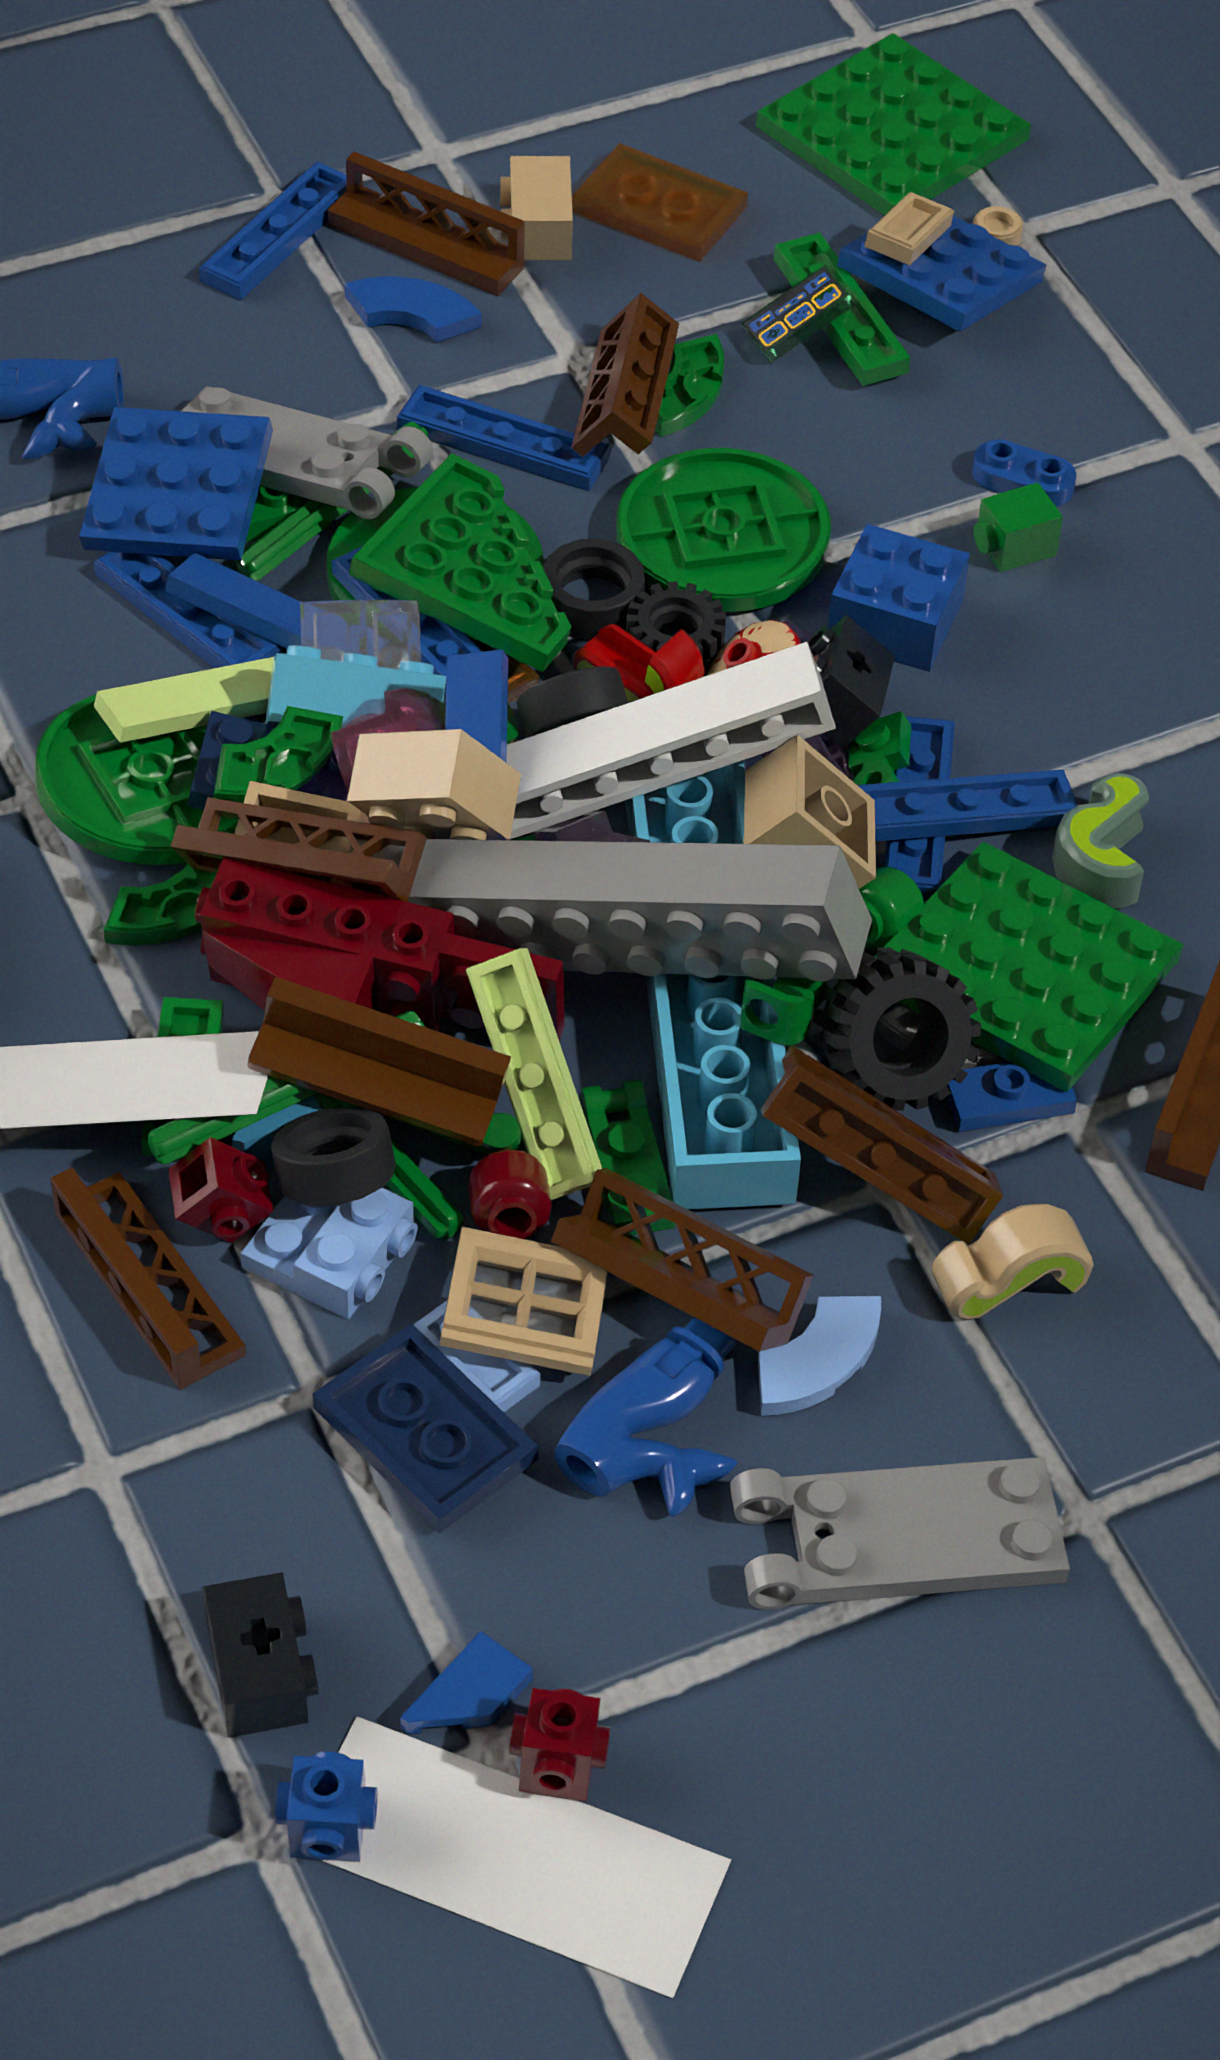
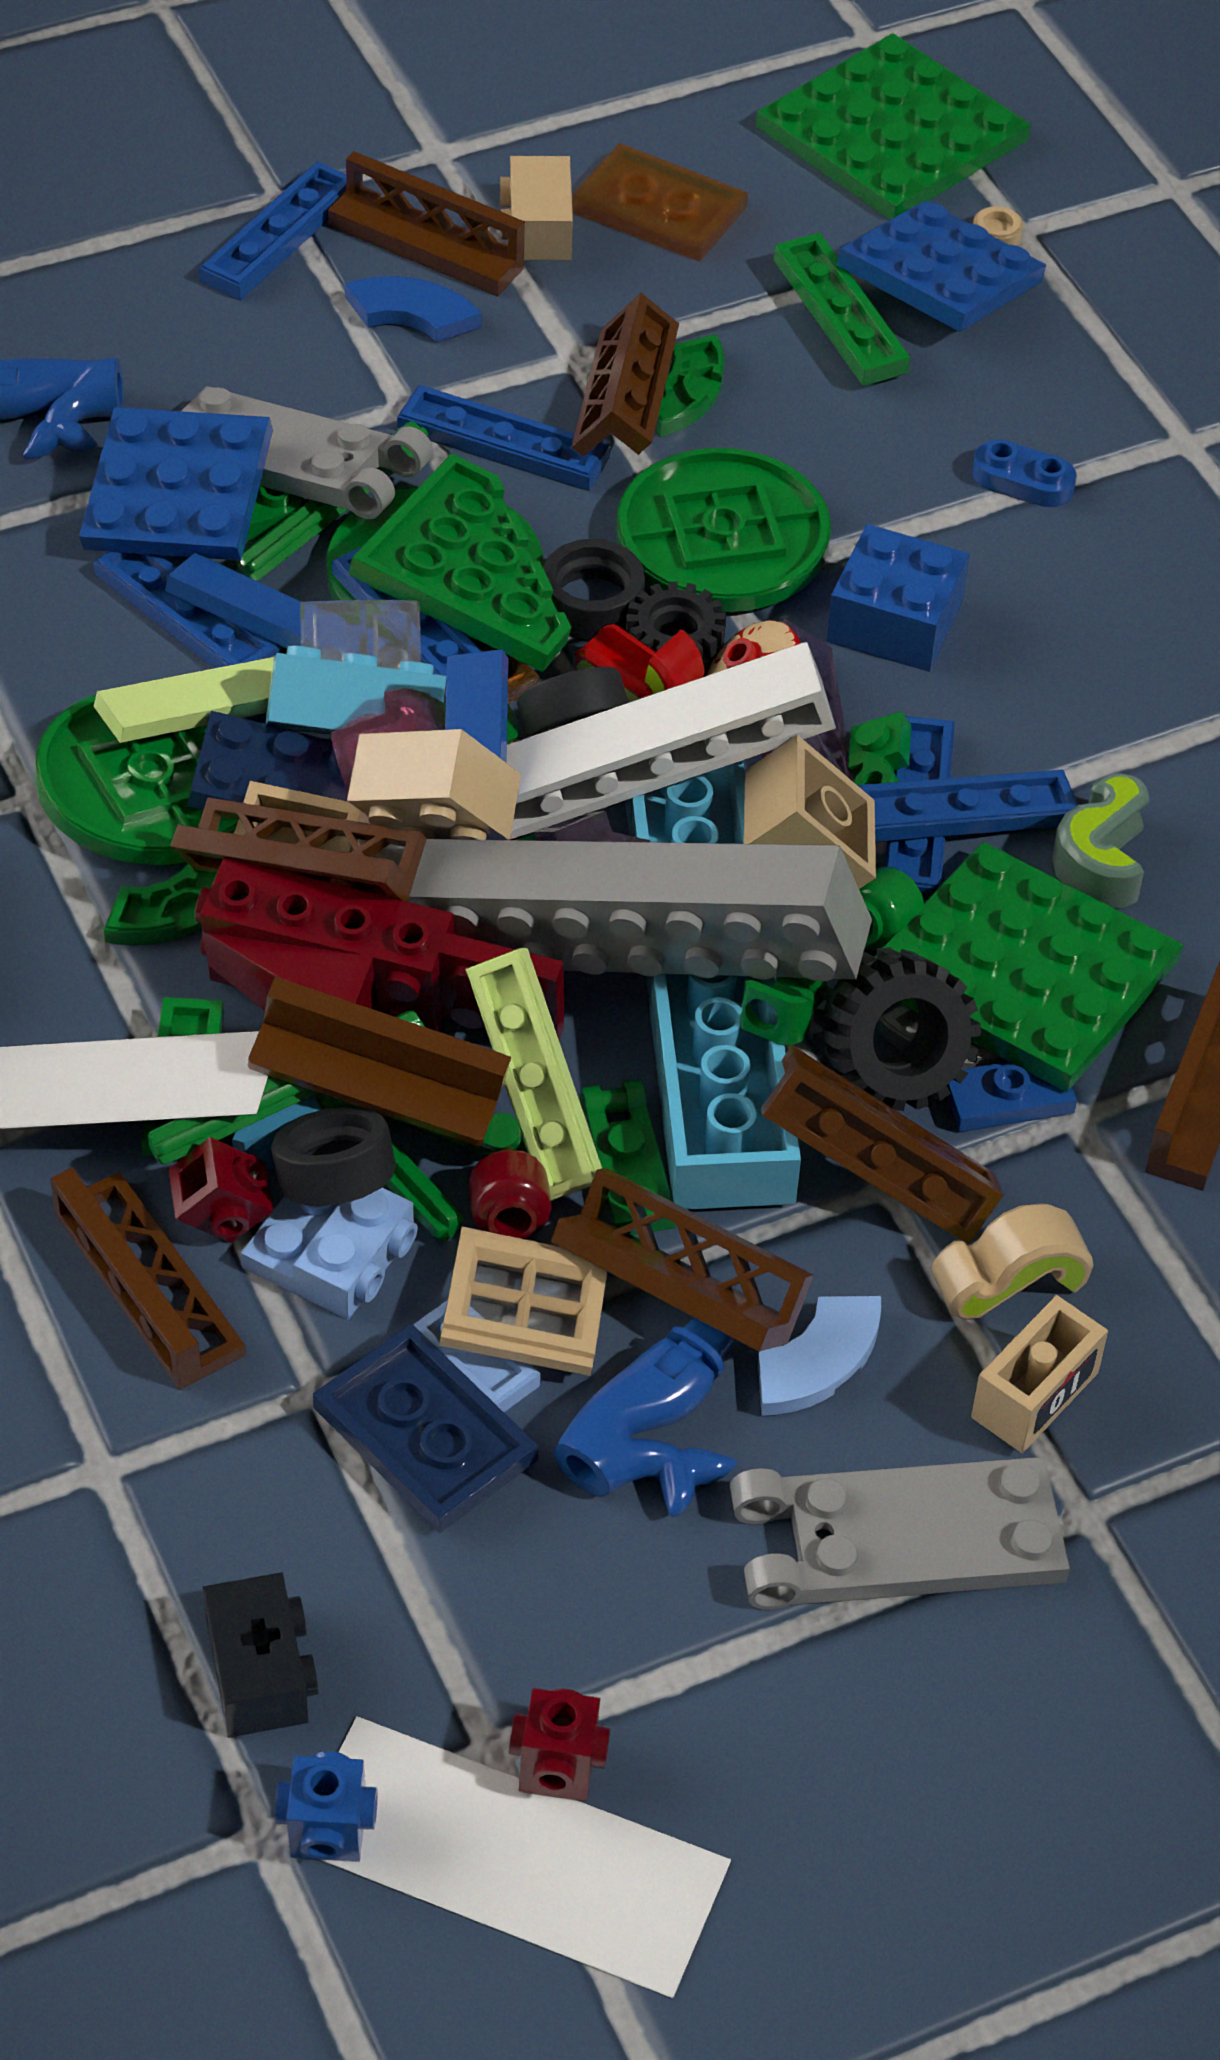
(282, 758): green tile -> none
(470, 1689): blue tile -> none
(798, 314): tile -> none
(854, 676): black brick -> none
(909, 228): tan tile -> none
(1018, 527): green brick -> none
(1039, 1373): none -> tan brick

